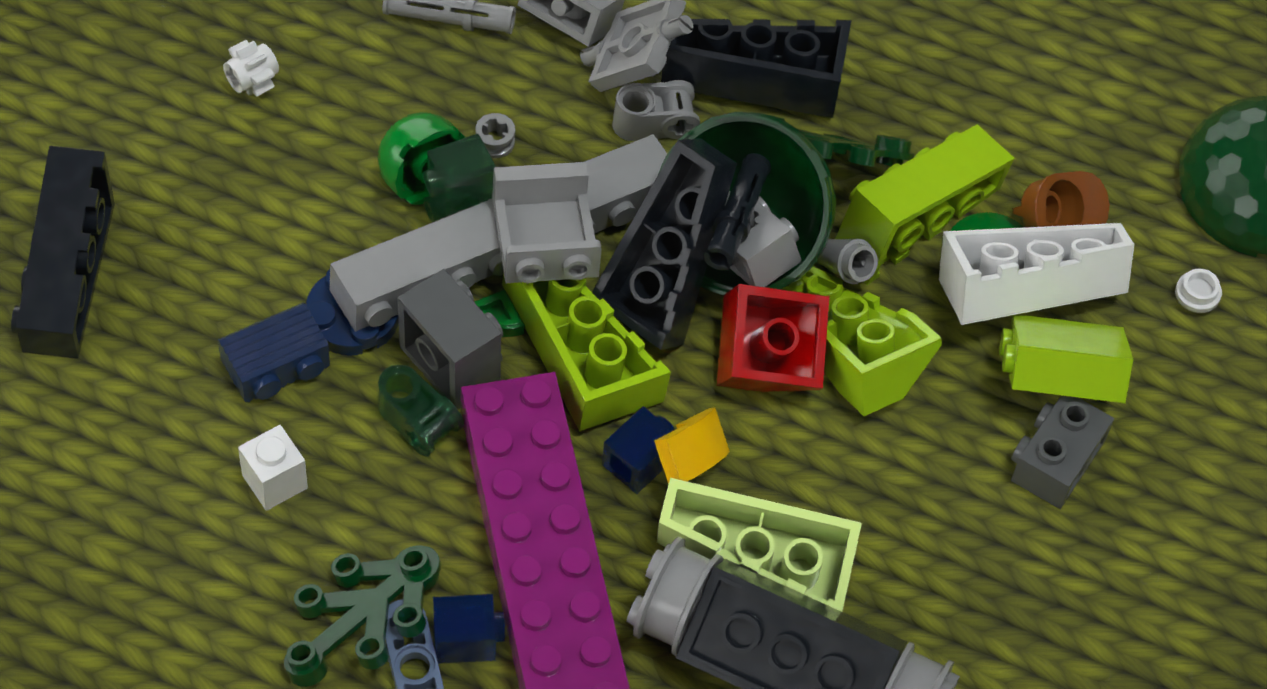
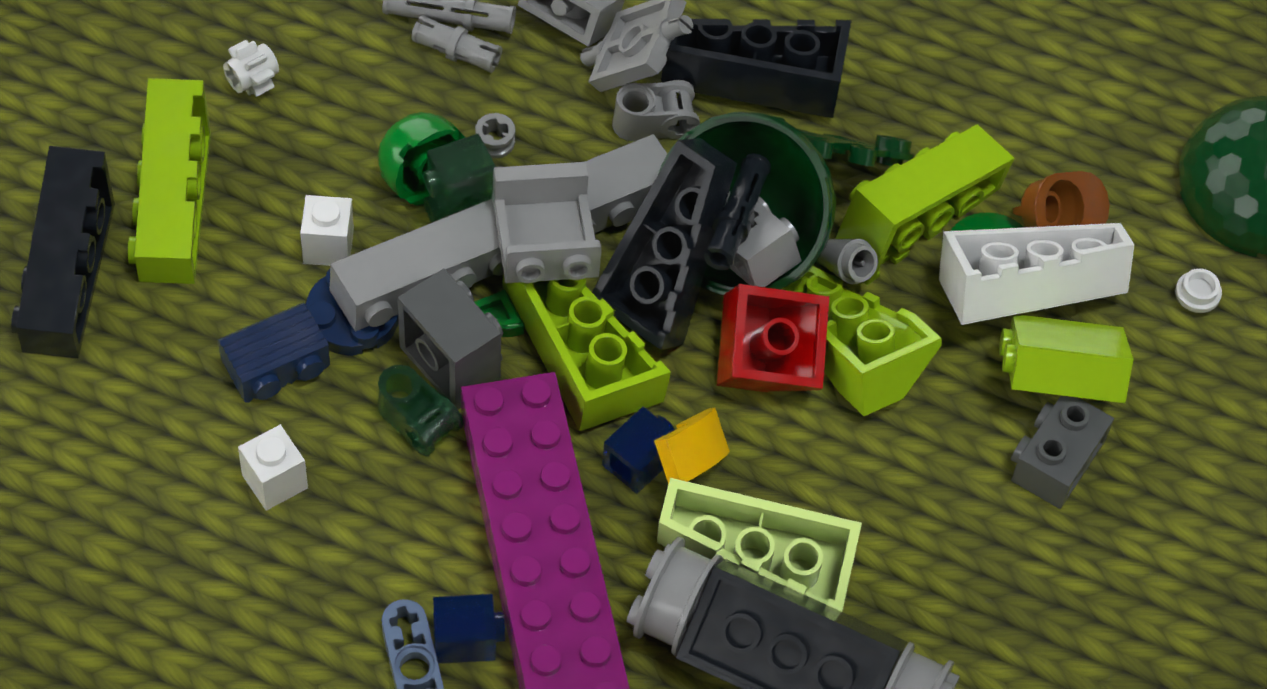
(170, 182): none -> lime wedge
(326, 229): none -> white brick
(411, 571): dark green plant -> none
(456, 43): none -> light grey pin

